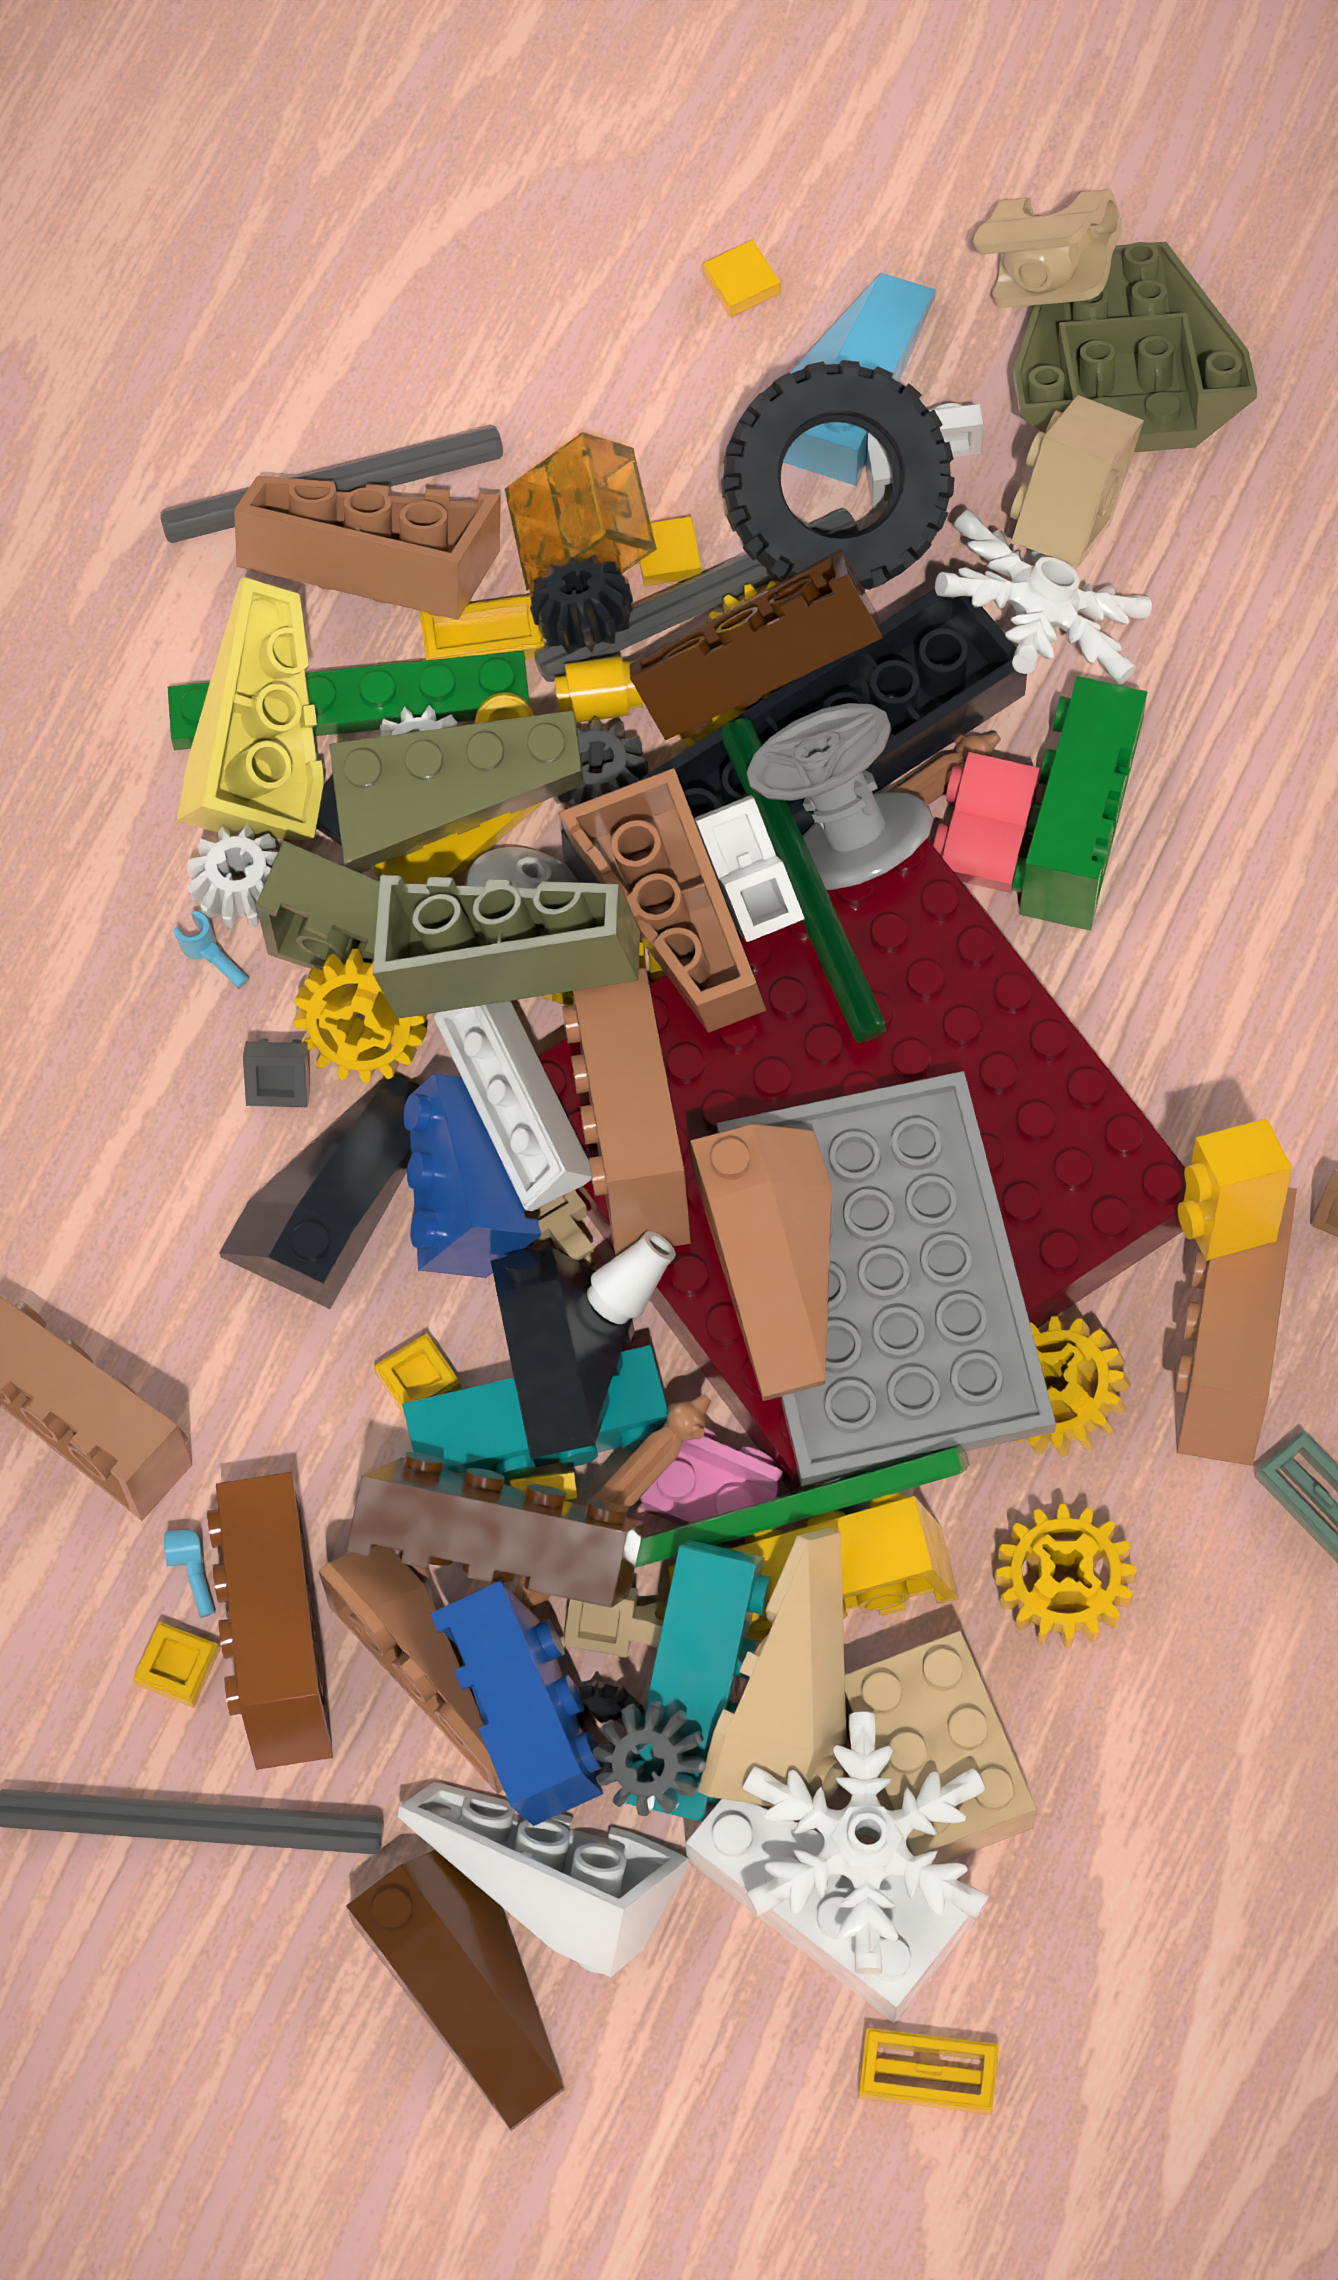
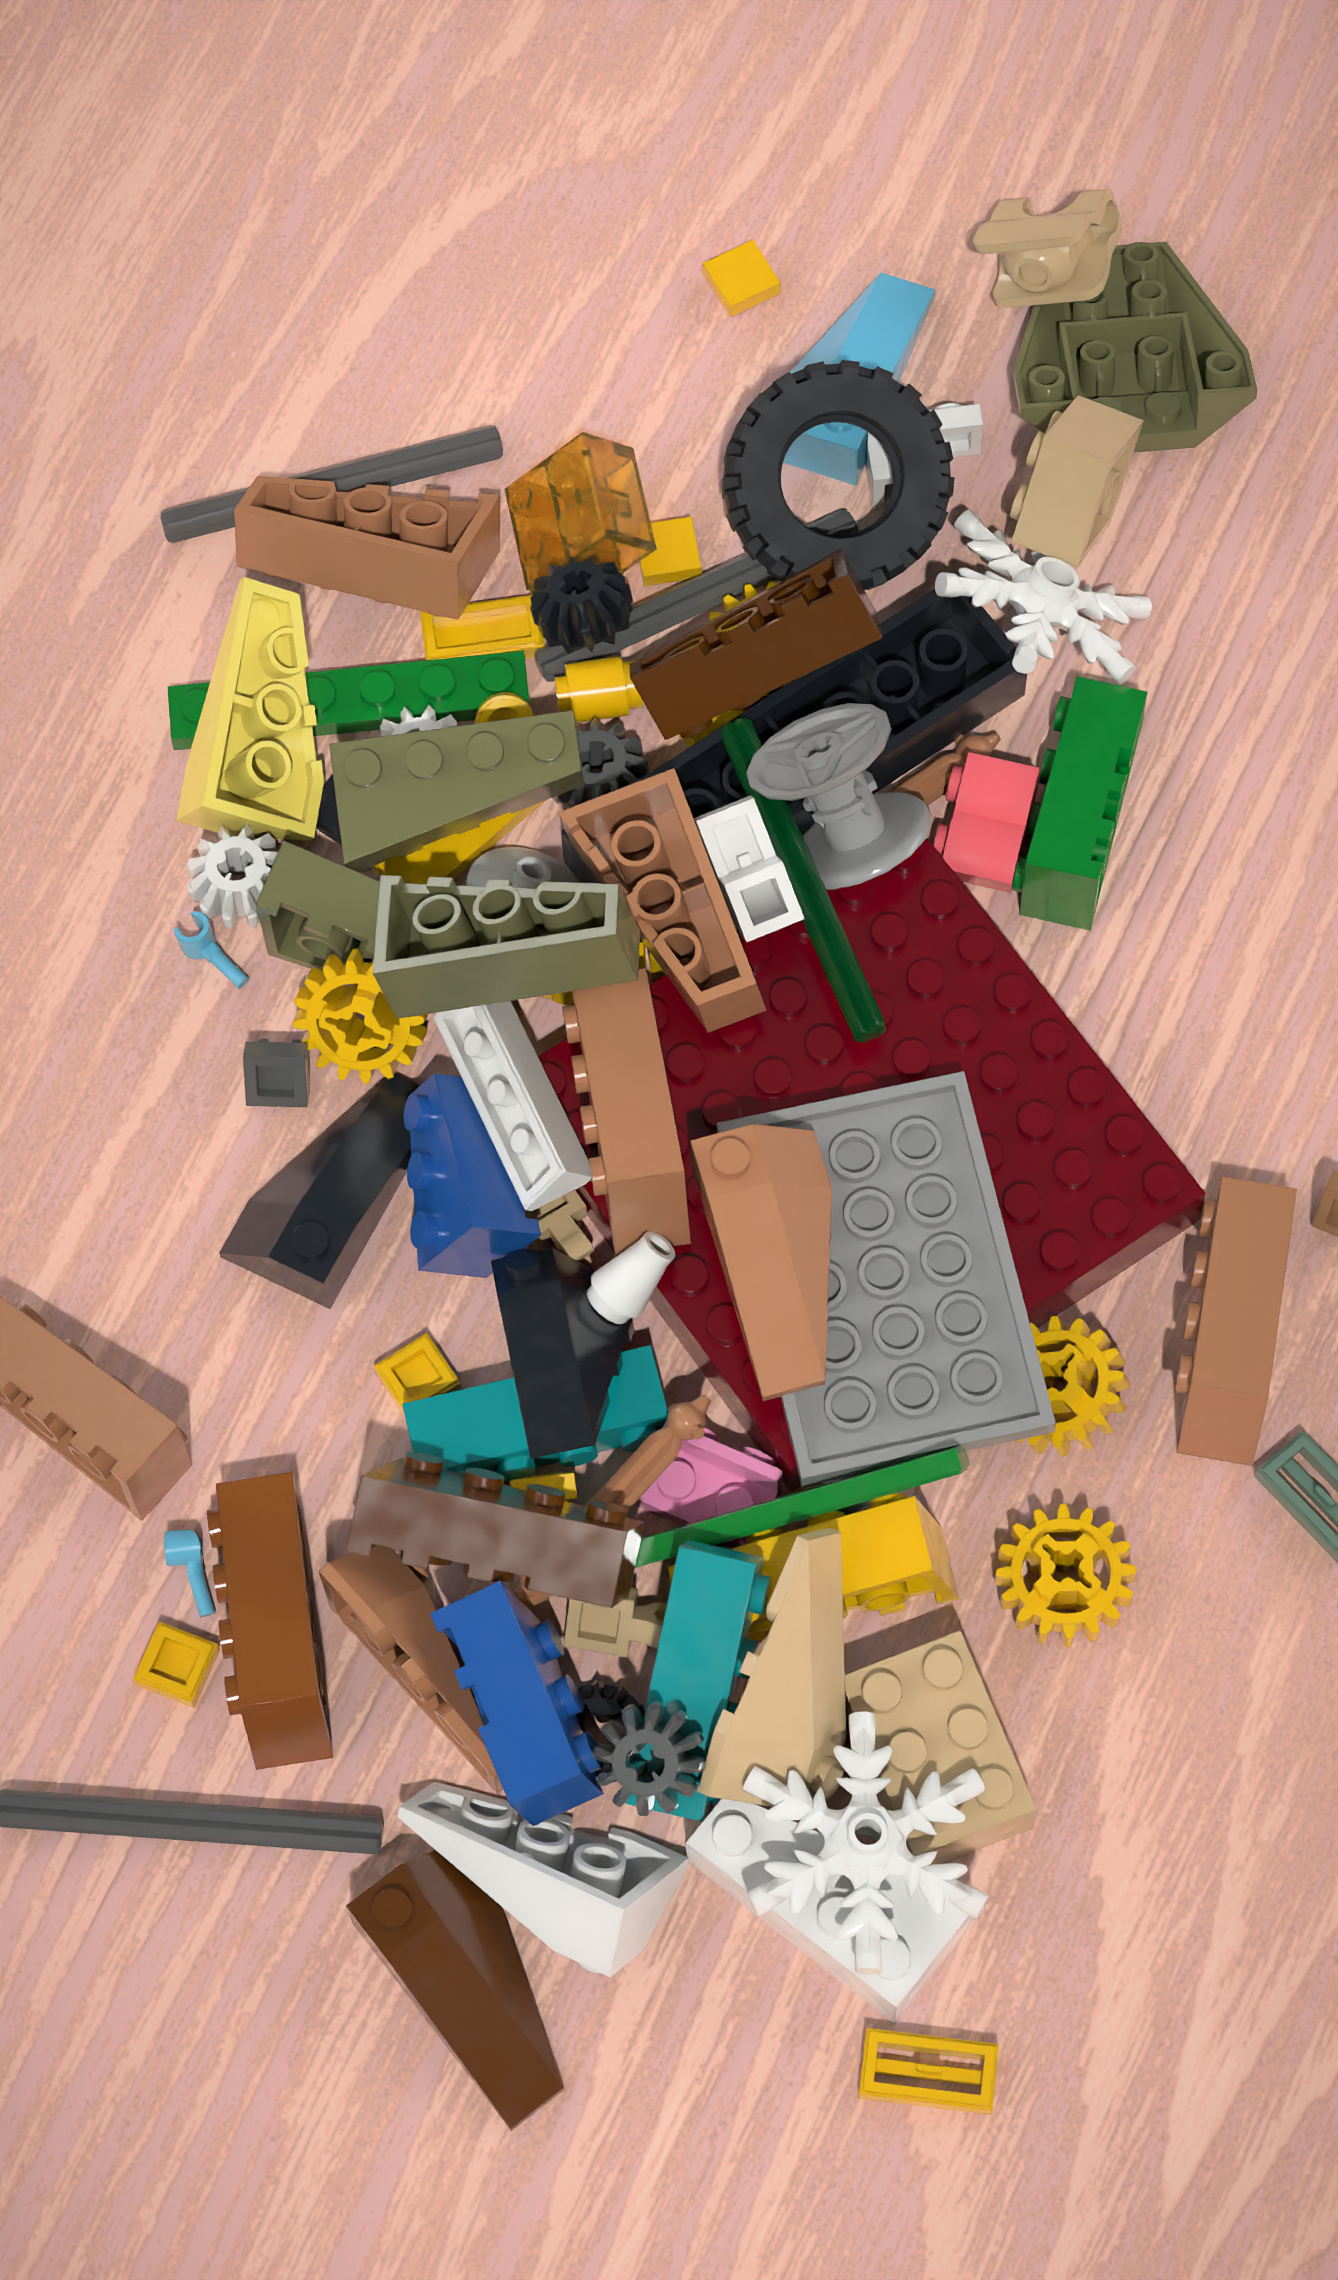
(1235, 1189): yellow brick -> none

